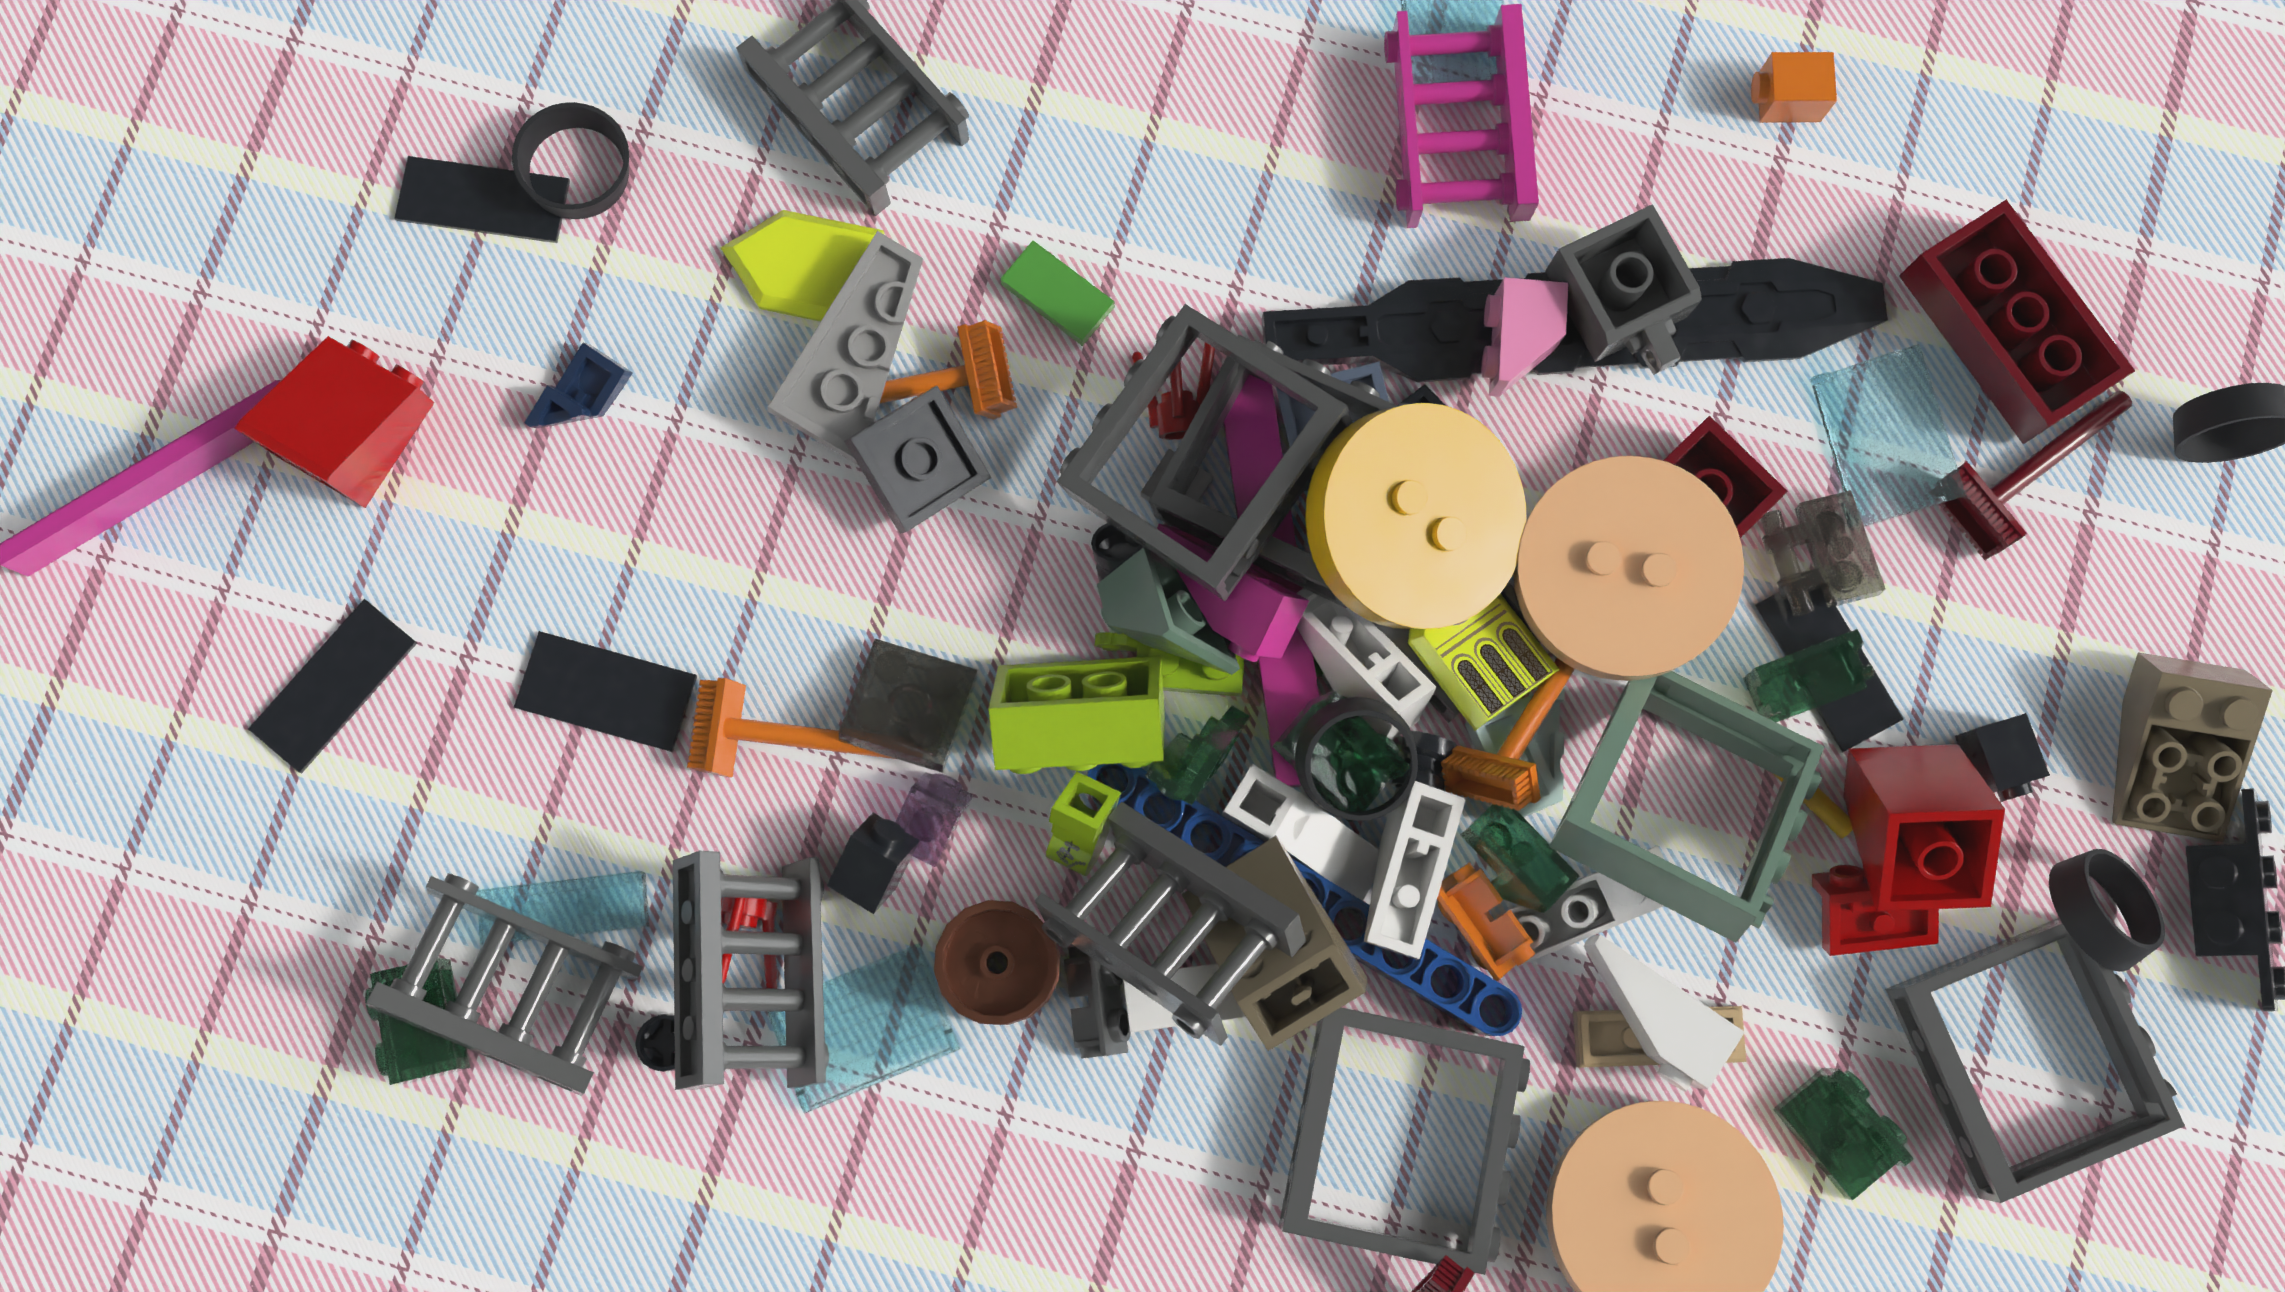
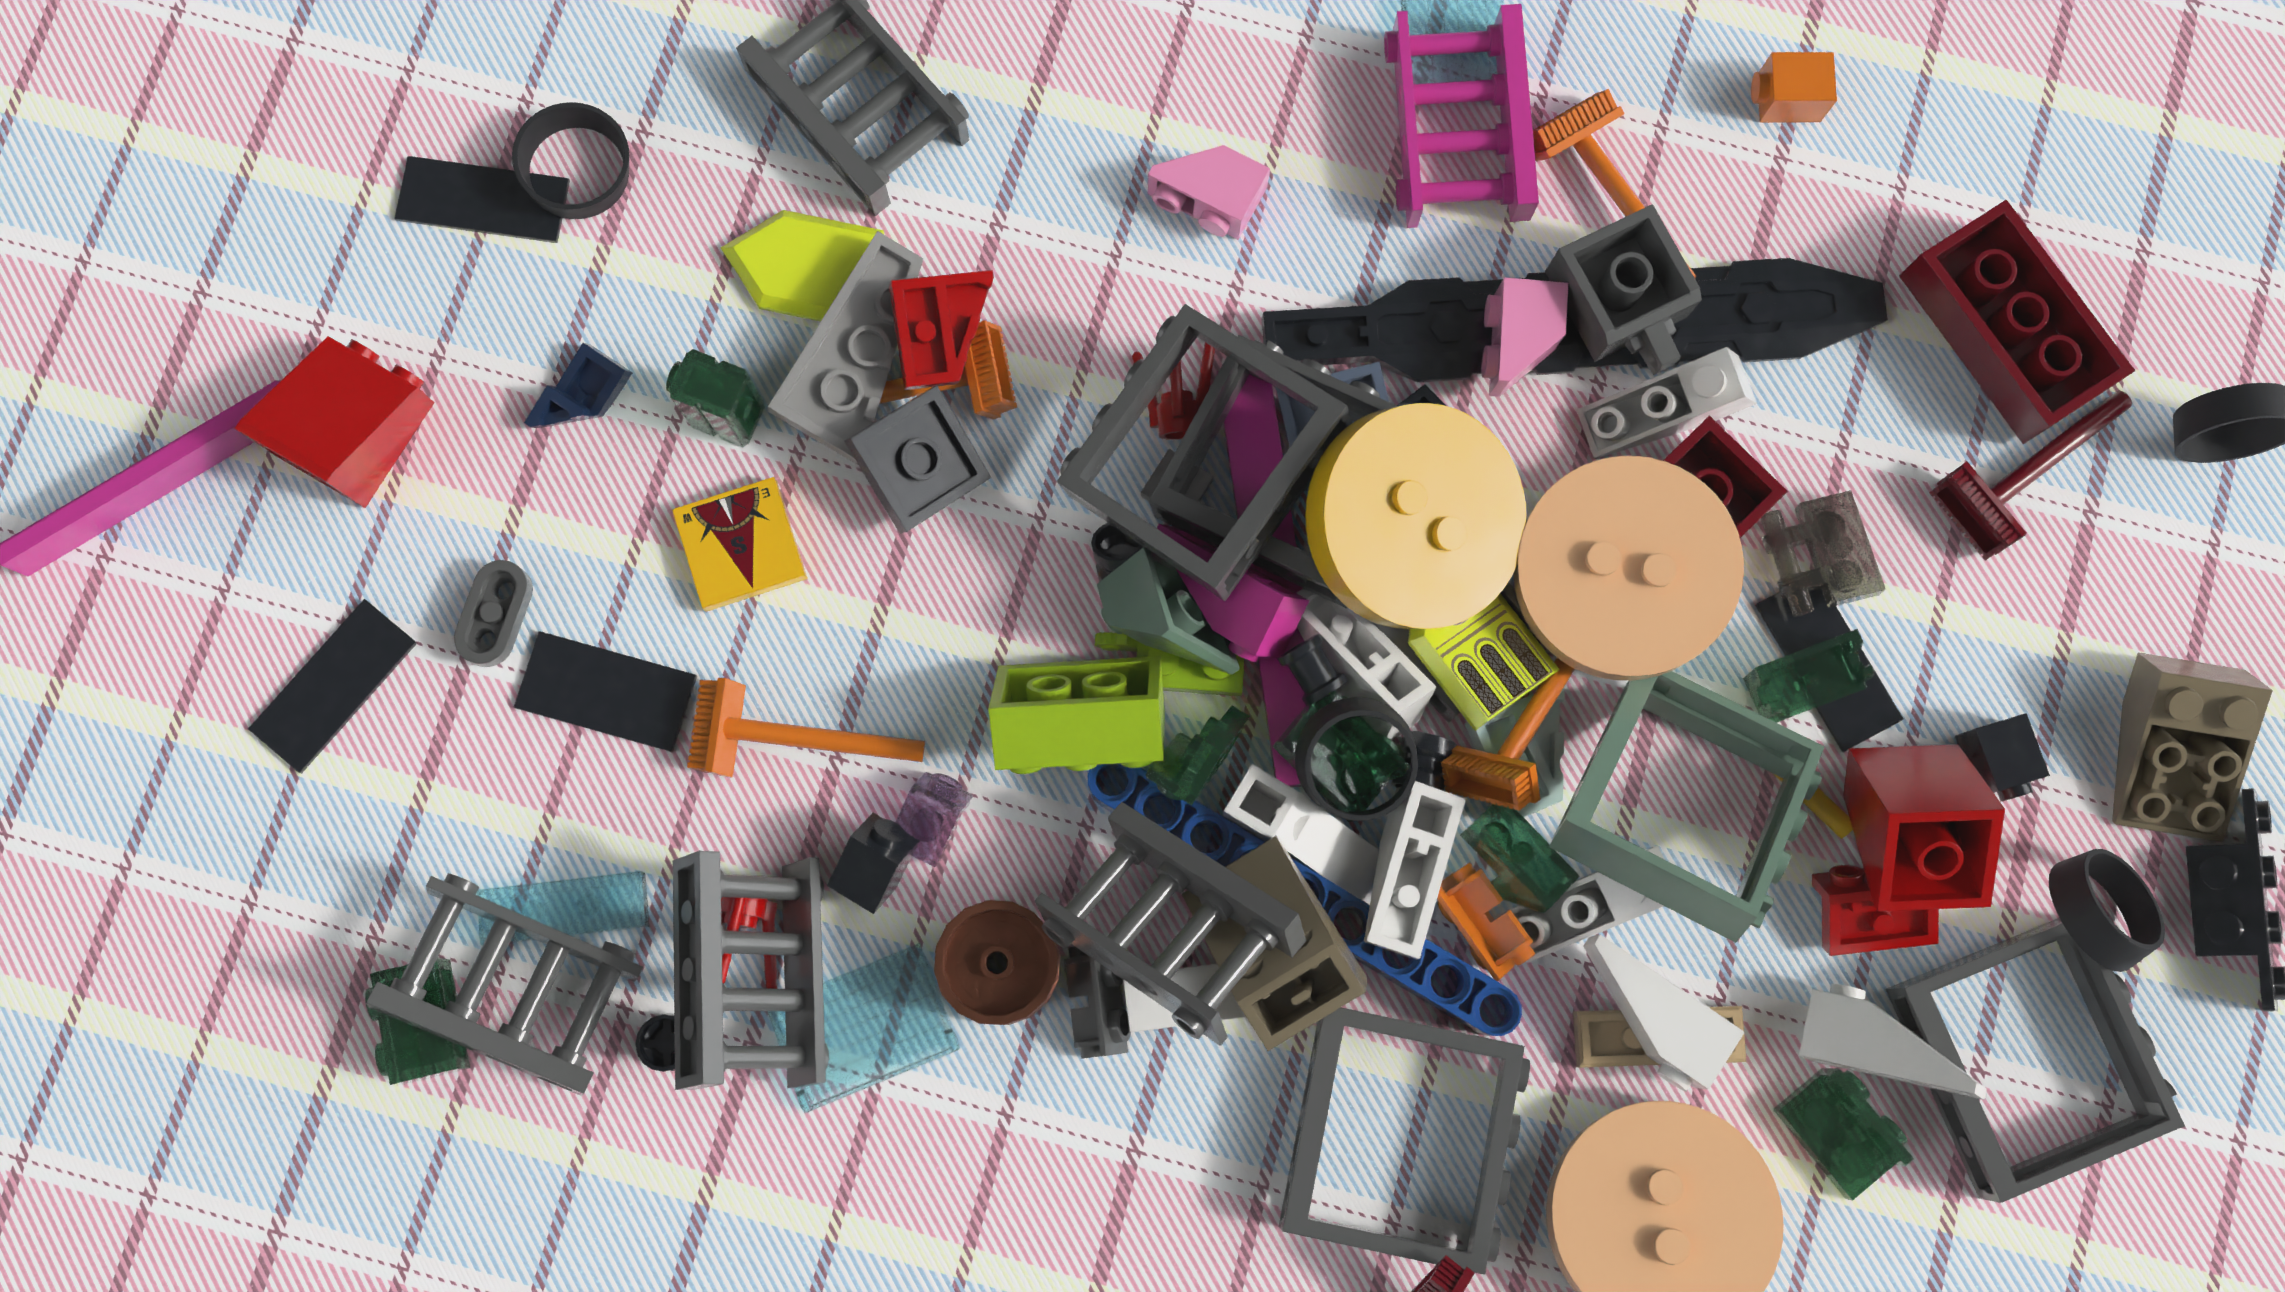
(488, 613): none -> dark grey plate
(715, 397): none -> clear green brick
(739, 544): none -> yellow tile
(908, 705): clear smoke plate -> none
(937, 324): none -> red wing
(1057, 293): bright green tile -> none
(1077, 829): lime leg -> none
(1212, 186): none -> bright pink slope
(1312, 669): none -> black bush
(1575, 130): none -> orange piece
(1668, 403): none -> white slope
(1864, 1038): none -> white slope
(1888, 435): clear light blue piece -> none

